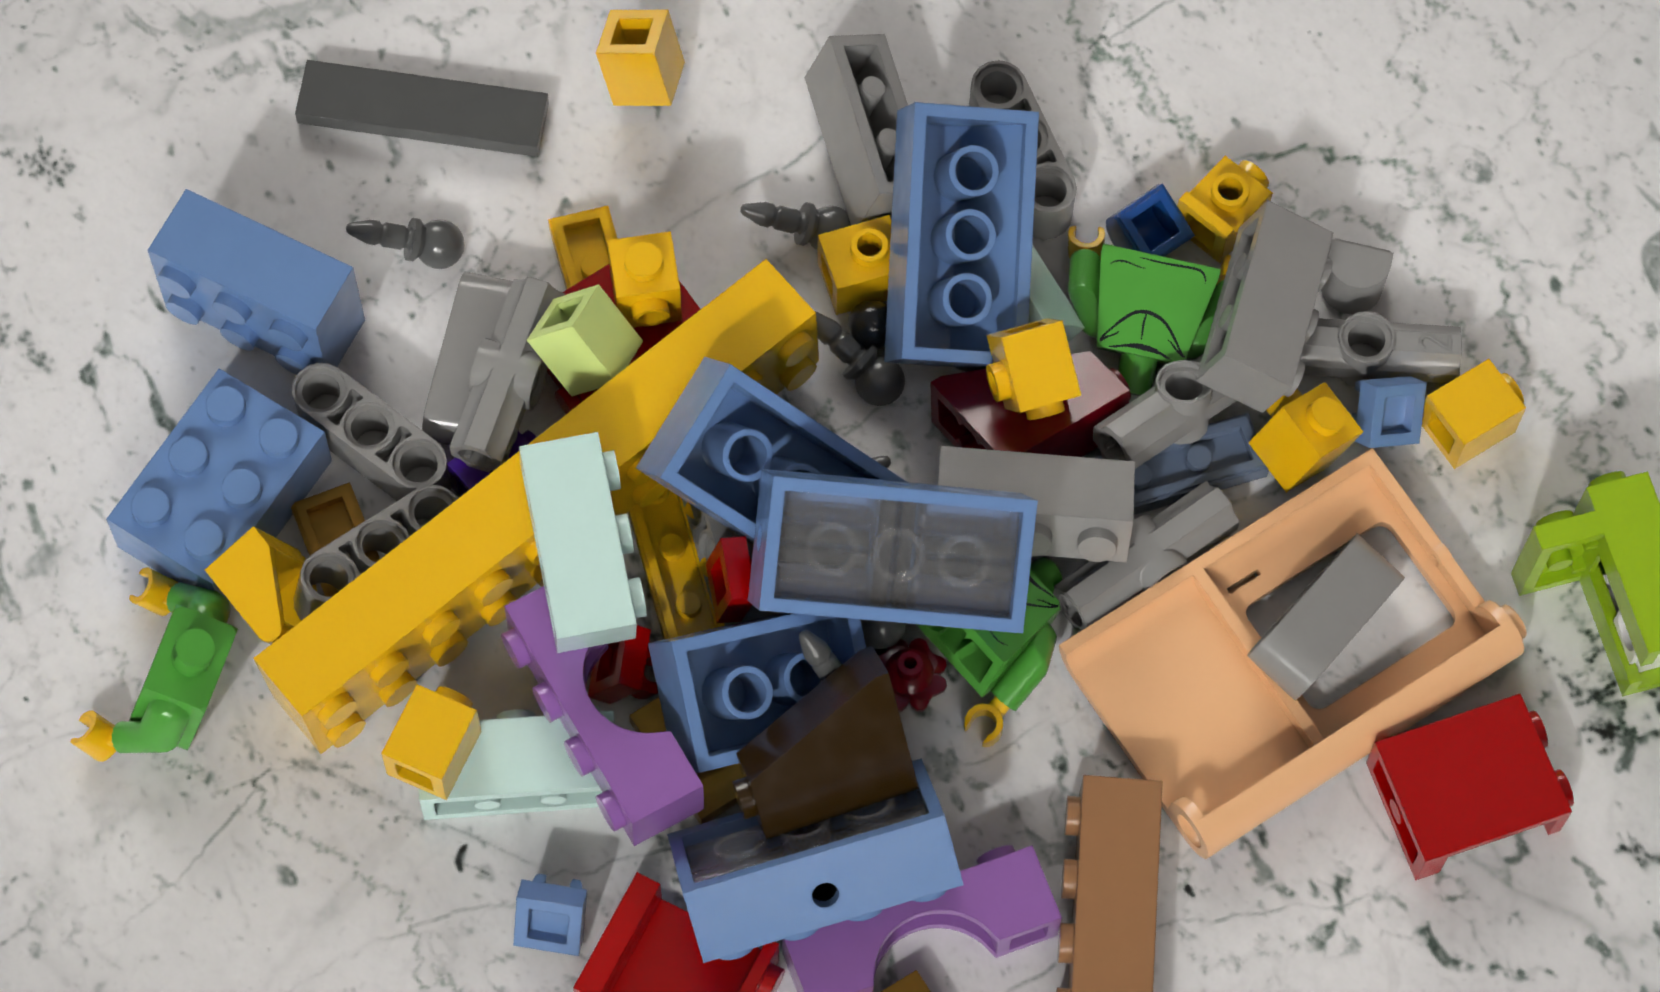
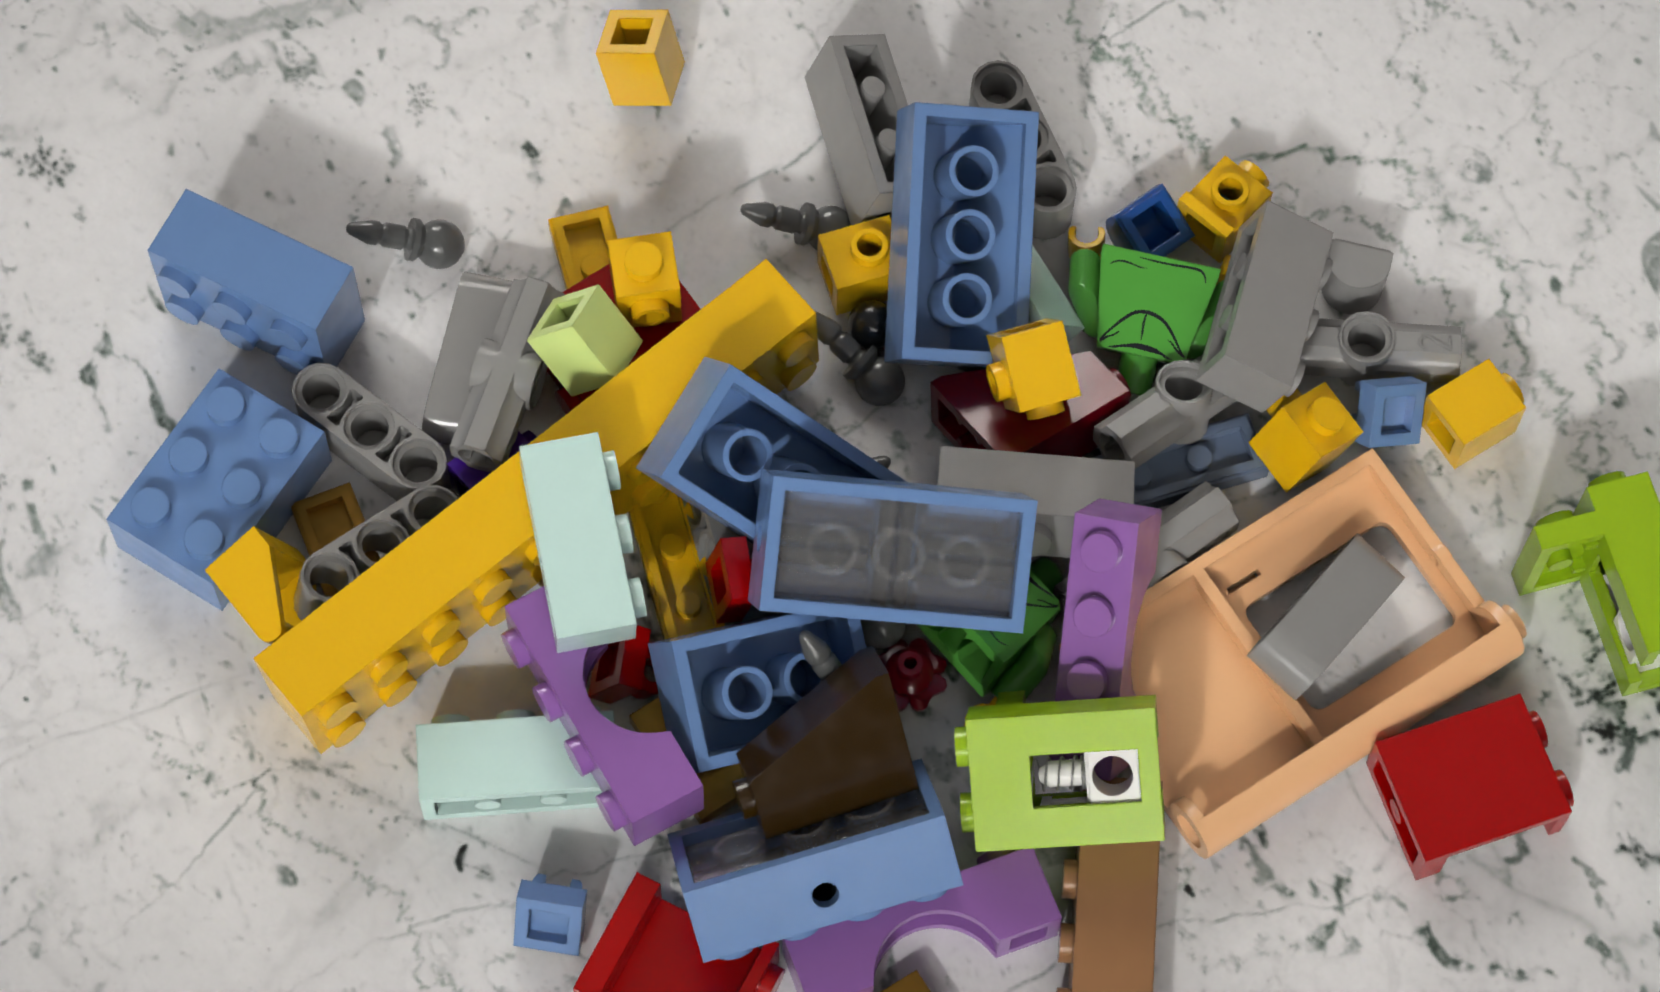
(179, 676): bright green torso -> none
(422, 108): dark grey tile -> none
(432, 740): yellow brick -> none
(1003, 797): none -> lime brick
(1107, 580): none -> medium lavender arch

